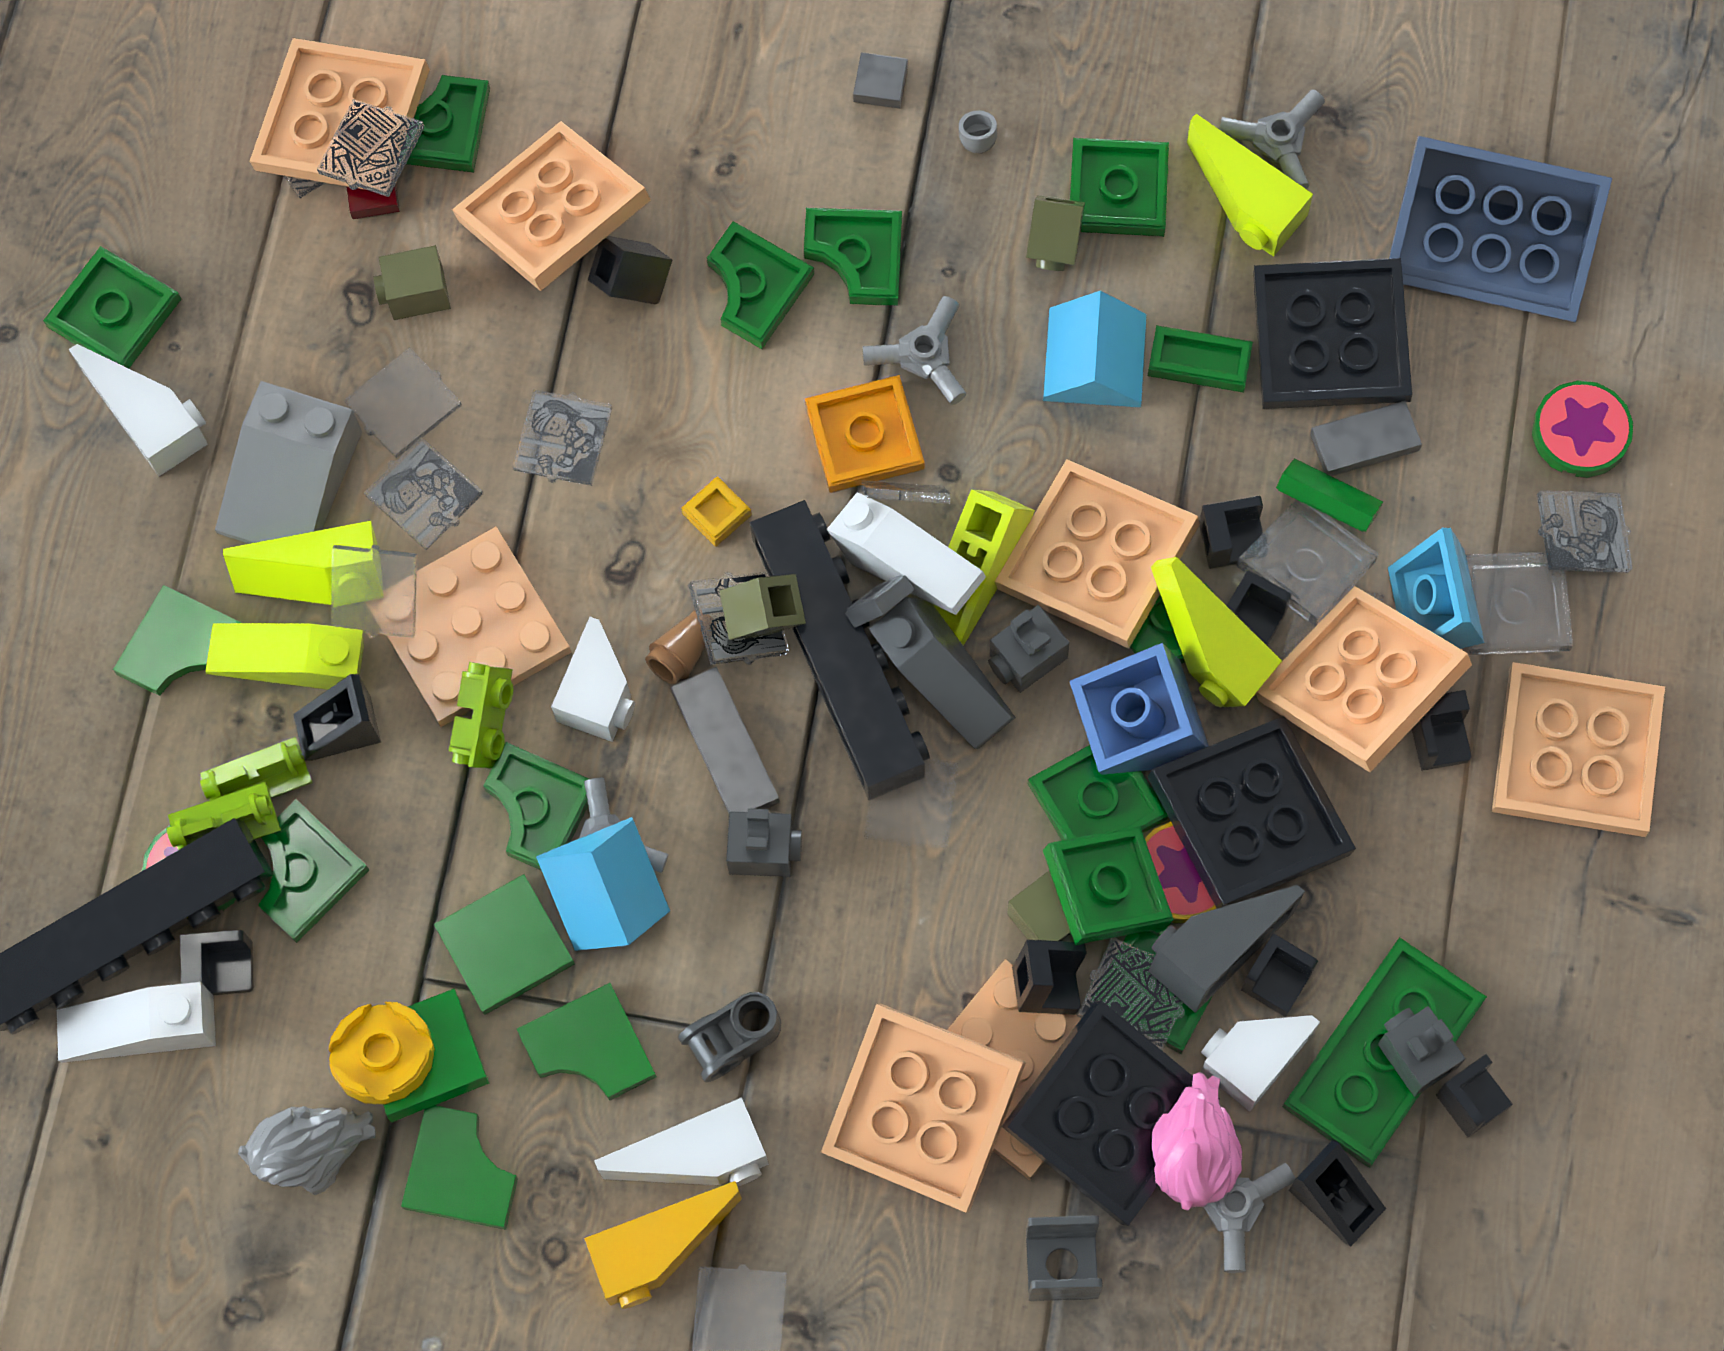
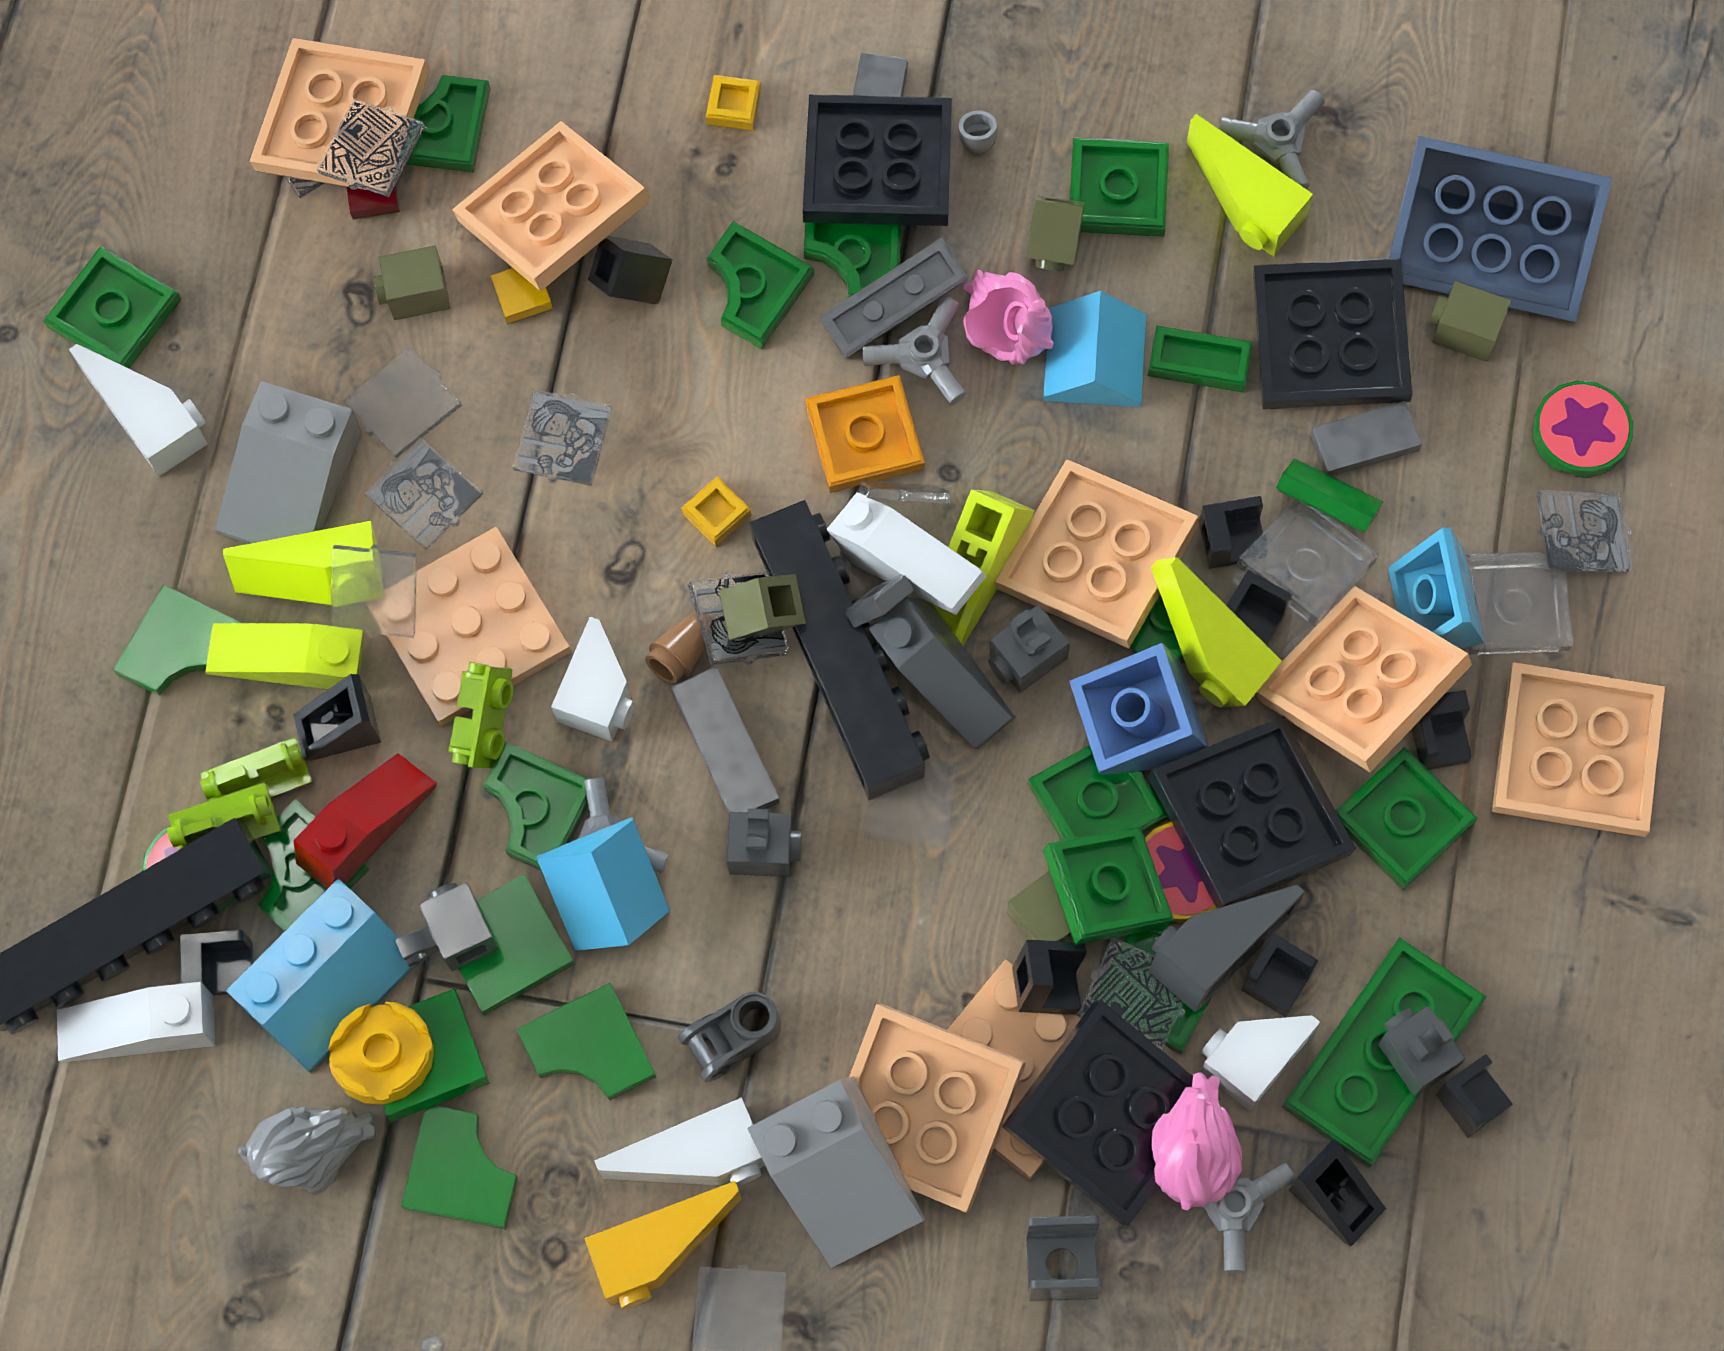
(320, 973): none -> medium azure slope
(361, 821): none -> red slope
(454, 929): none -> brick
(518, 296): none -> yellow tile
(733, 102): none -> yellow tile
(837, 1171): none -> light grey slope
(877, 160): none -> black plate
(894, 298): none -> flat silver tile
(1007, 317): none -> bright pink hair
(1404, 818): none -> green tile
(1469, 320): none -> olive brick

